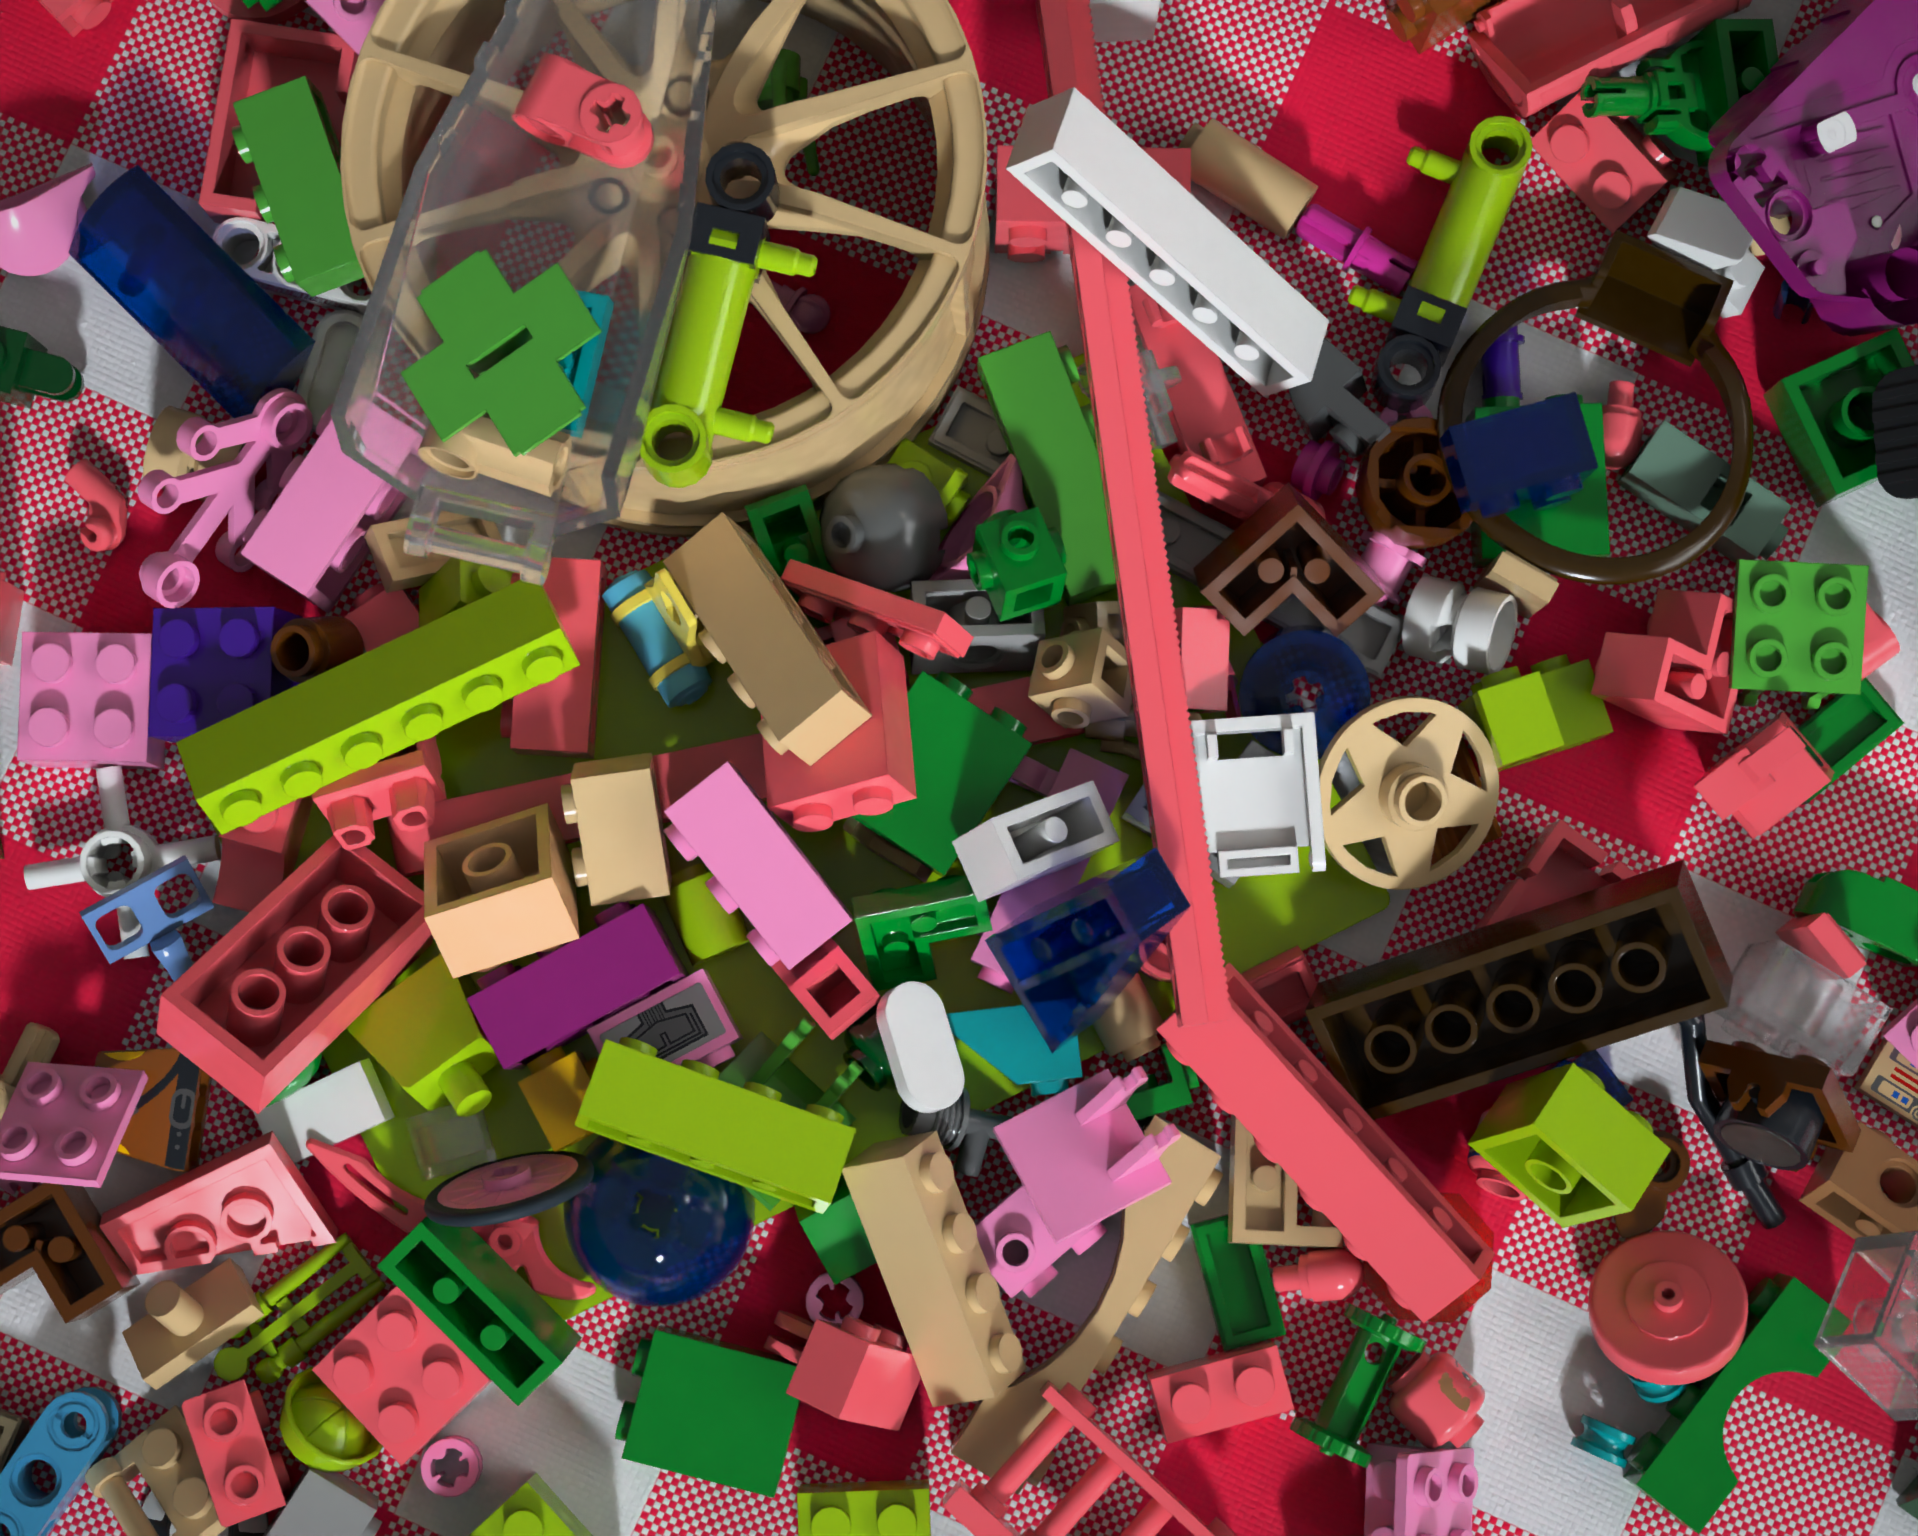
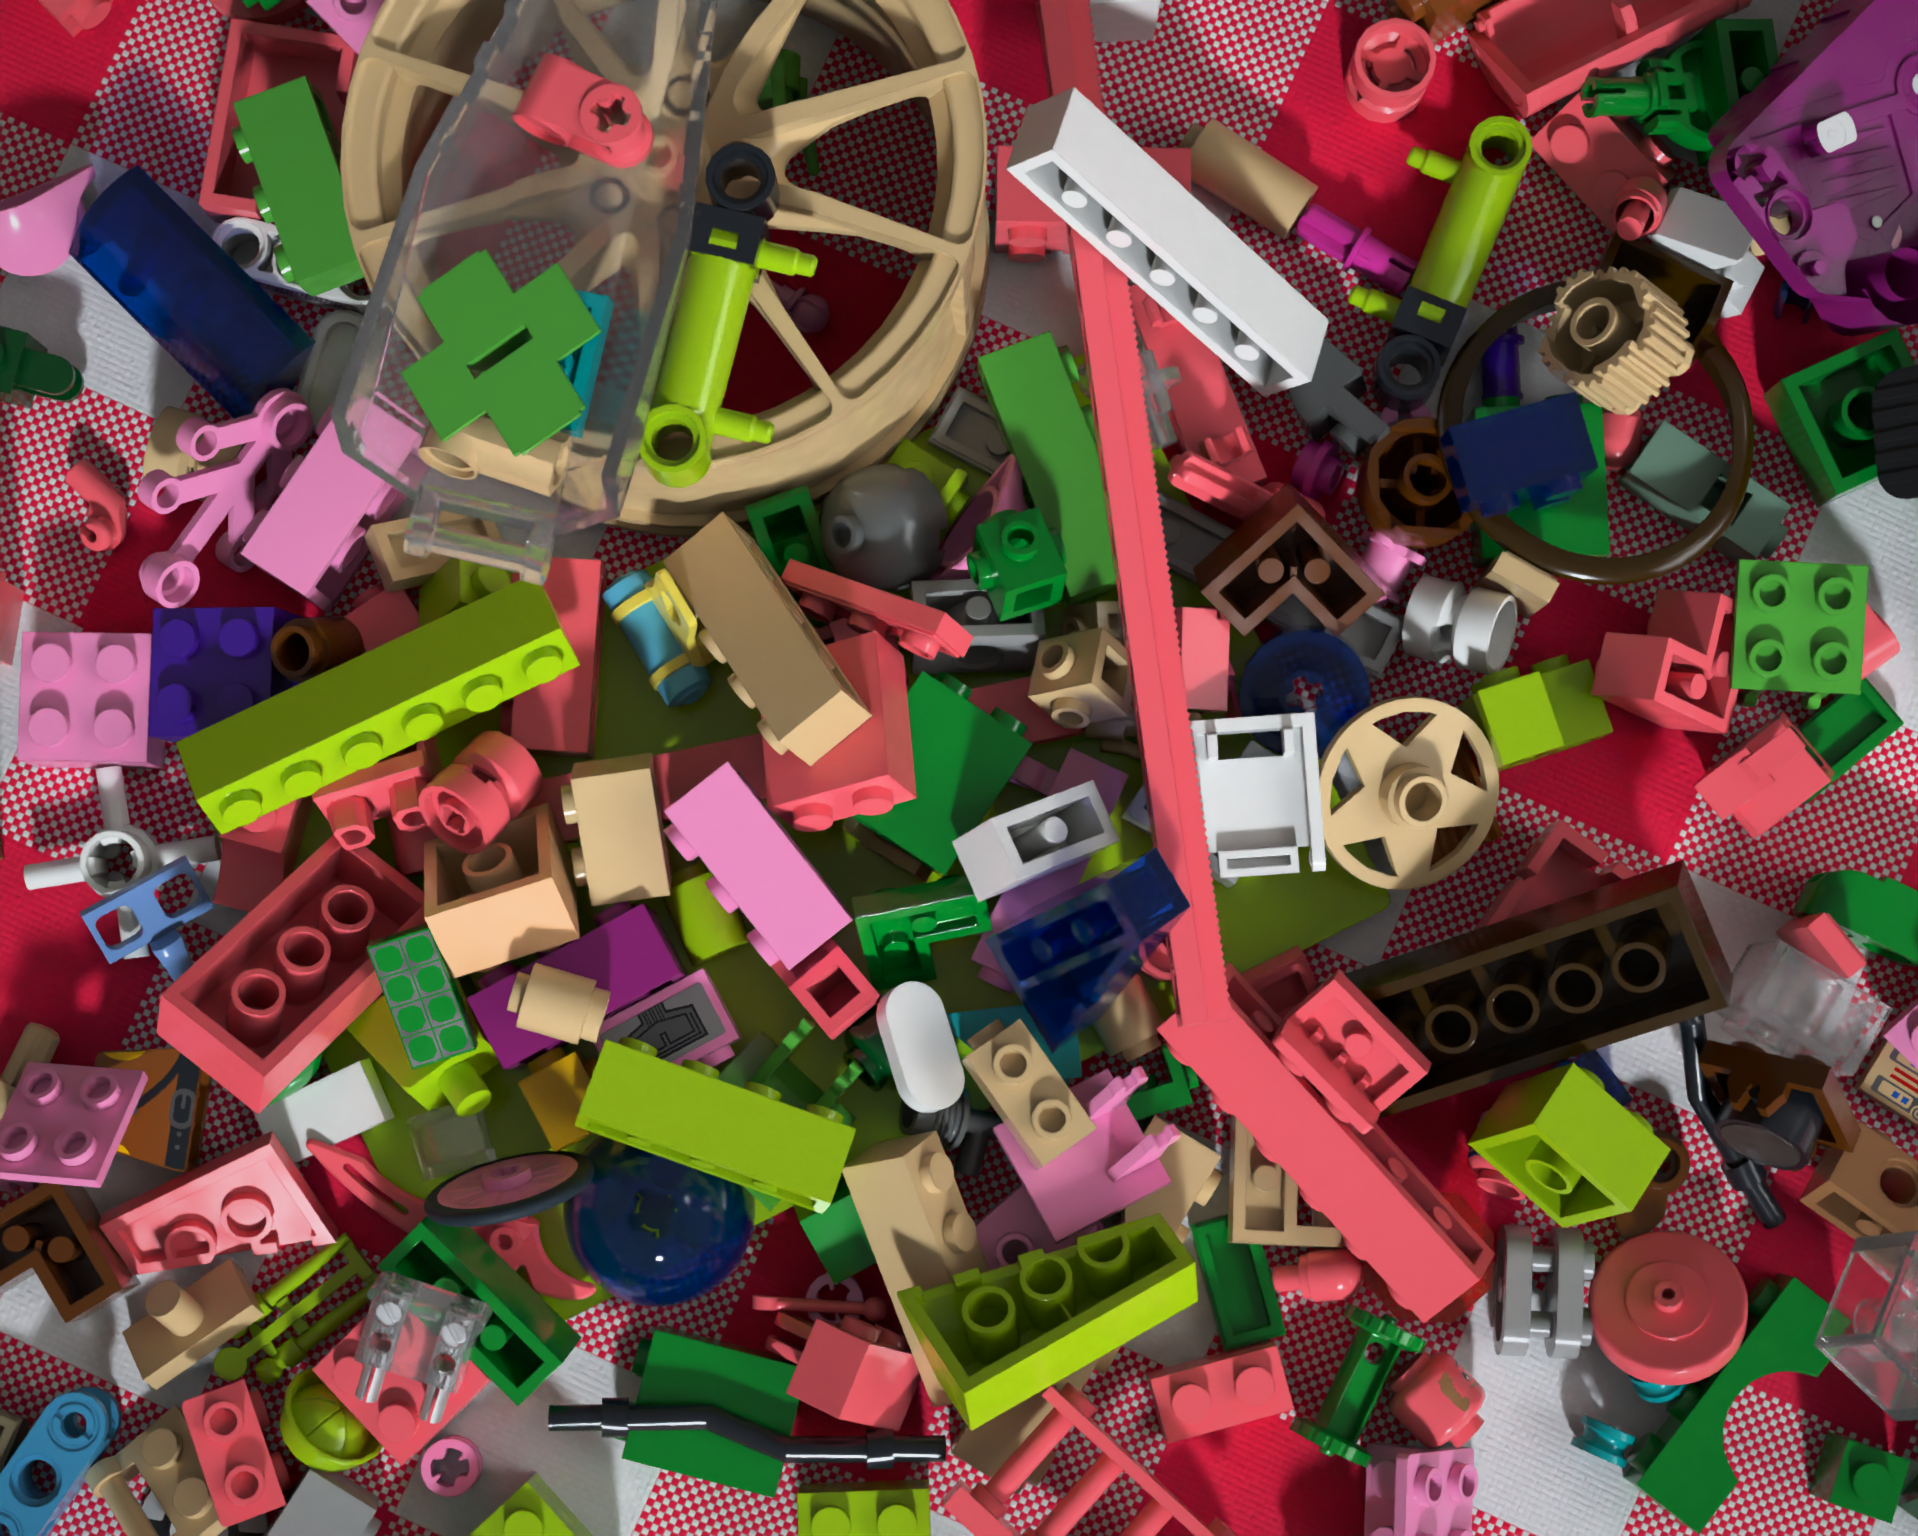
(421, 1329): none -> clear piece
(422, 996): none -> green tile
(480, 792): none -> coral wheel
(558, 1004): none -> tan brick
(618, 1417): none -> black bar
(873, 1308): none -> coral hinge
(1026, 1091): none -> tan brick
(1049, 1314): none -> lime wedge
(1349, 1052): none -> coral bracket
(1389, 70): none -> coral wheel
(1567, 1265): none -> light grey brick
(1616, 338): none -> tan brick
(1638, 207): none -> coral cylinder
(1859, 1477): none -> green brick

